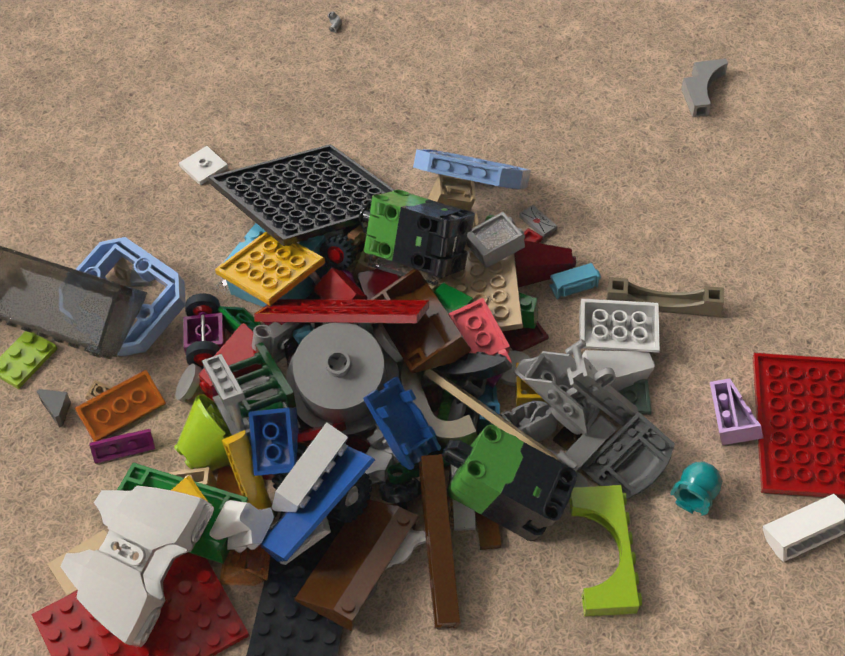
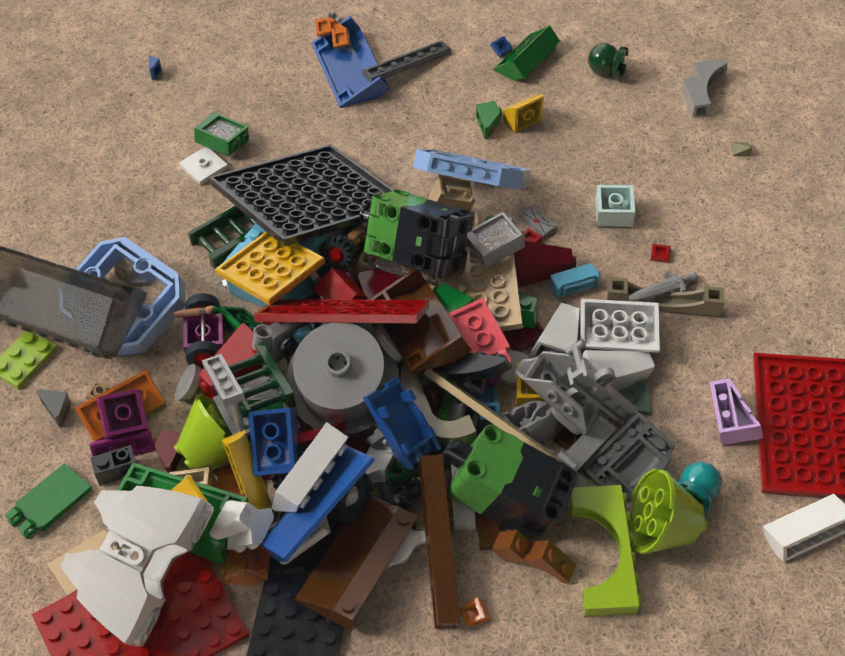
(48, 501): none -> green tile
(112, 465): none -> black slope
(121, 413): none -> magenta brick
(154, 67): none -> blue slope
(165, 449): none -> dark red slope
(195, 311): none -> nougat piece
(221, 134): none -> green window
(229, 217): none -> dark green fence
(329, 26): none -> orange tile
(345, 66): none -> blue slope
(406, 61): none -> dark grey tile
(475, 612): none -> orange slope
(488, 117): none -> green slope
(501, 46): none -> blue tile
(524, 113): none -> yellow slope
(528, 54): none -> green slope
(544, 555): none -> dark orange arch
(559, 332): none -> white slope
(607, 60): none -> dark green tile
(615, 205): none -> light aqua brick
(660, 253): none -> red tile
(663, 514): none -> lime cone
(671, 283): none -> light grey sword
(741, 148): none -> olive slope

